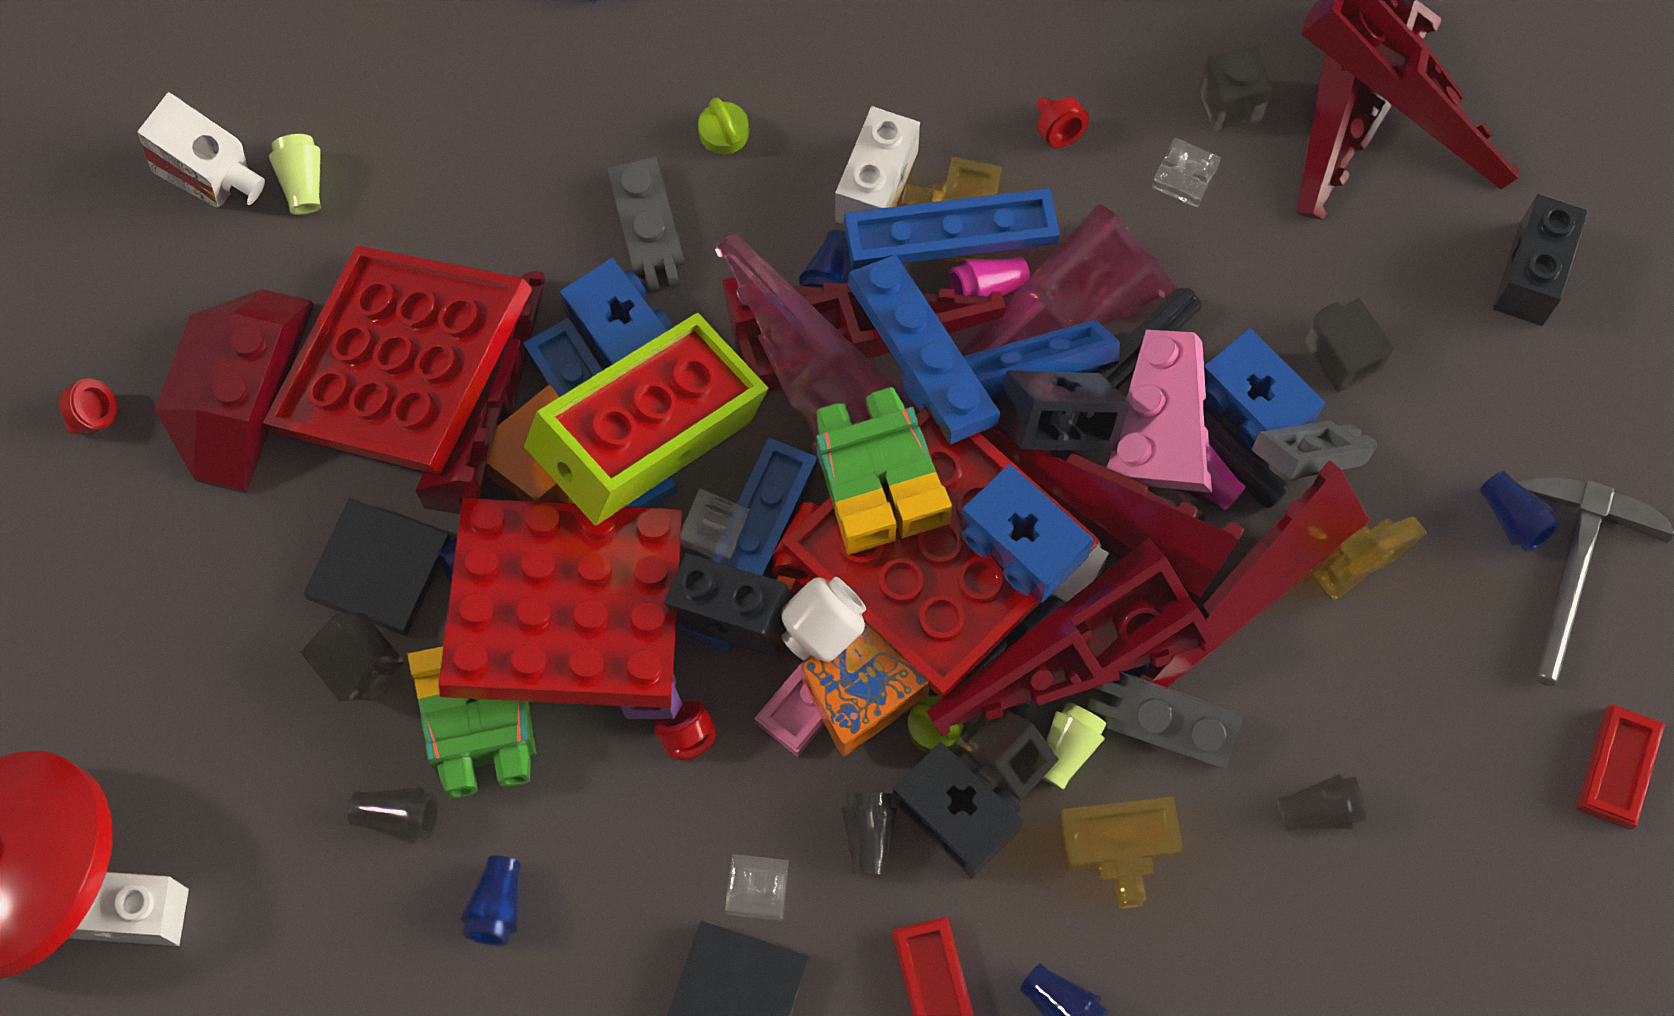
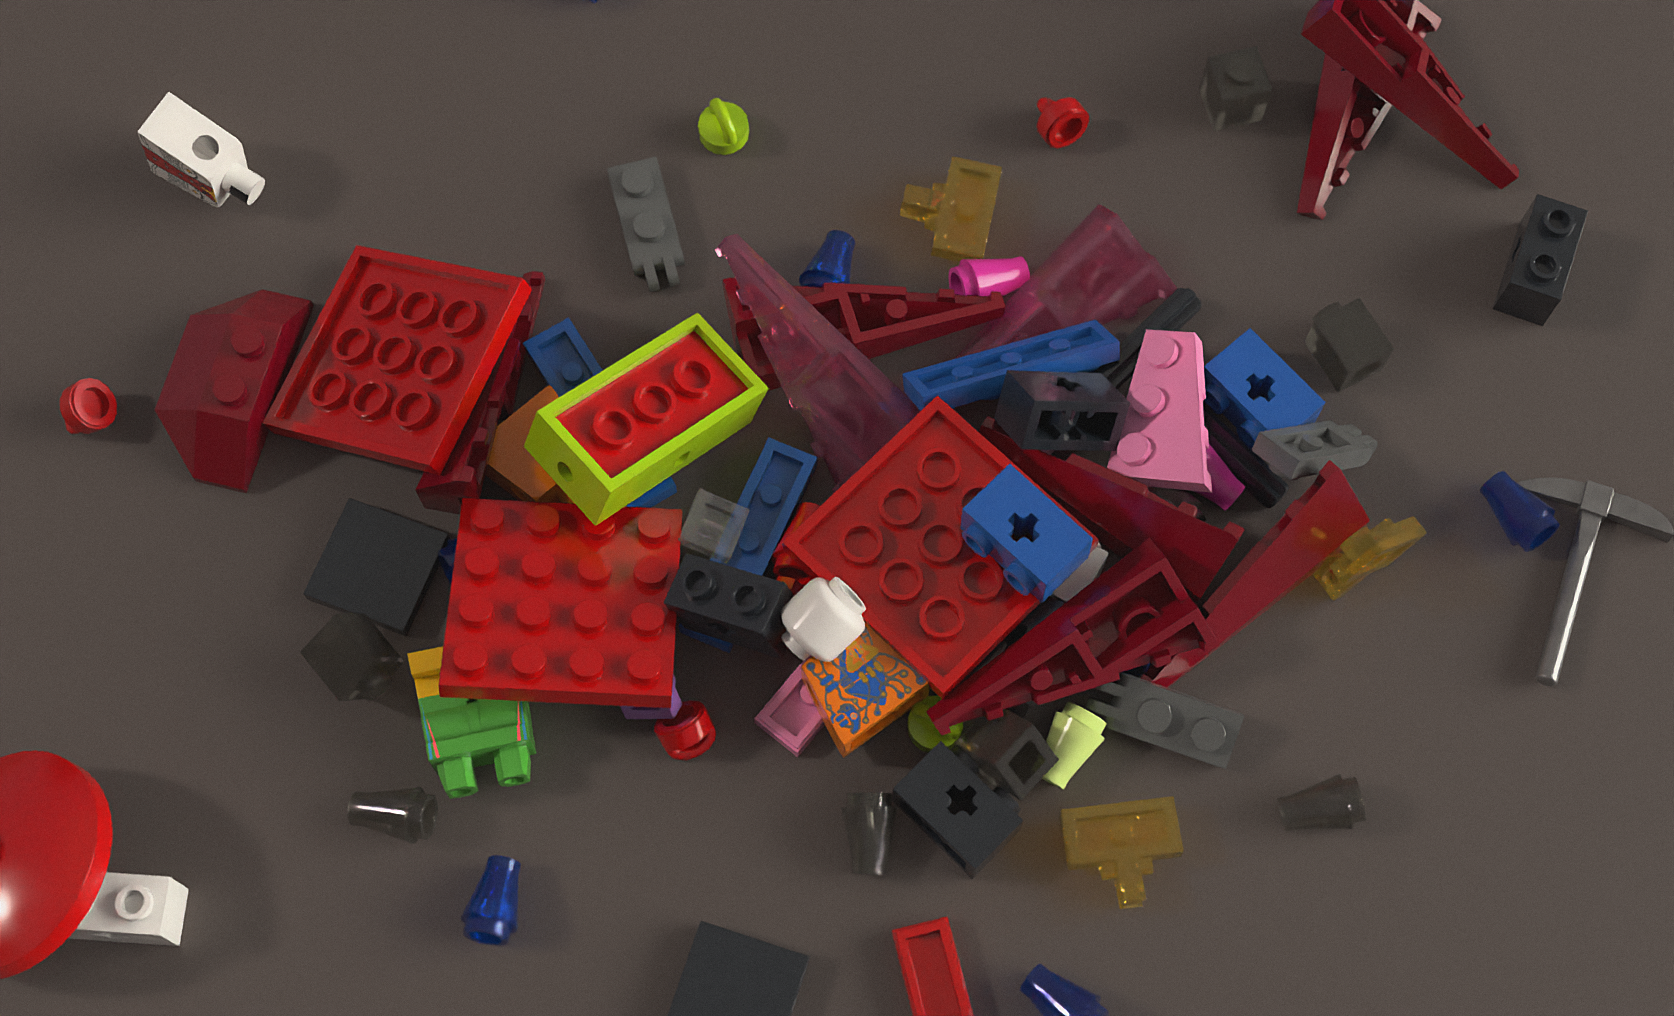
(298, 171): yellowish green cone -> none
(599, 301): blue brick -> none
(757, 887): clear tile -> none
(875, 453): hips -> none
(878, 163): white brick -> none
(923, 349): blue plate -> none
(952, 228): blue plate -> none
(1186, 172): clear tile -> none
(1620, 766): red tile -> none

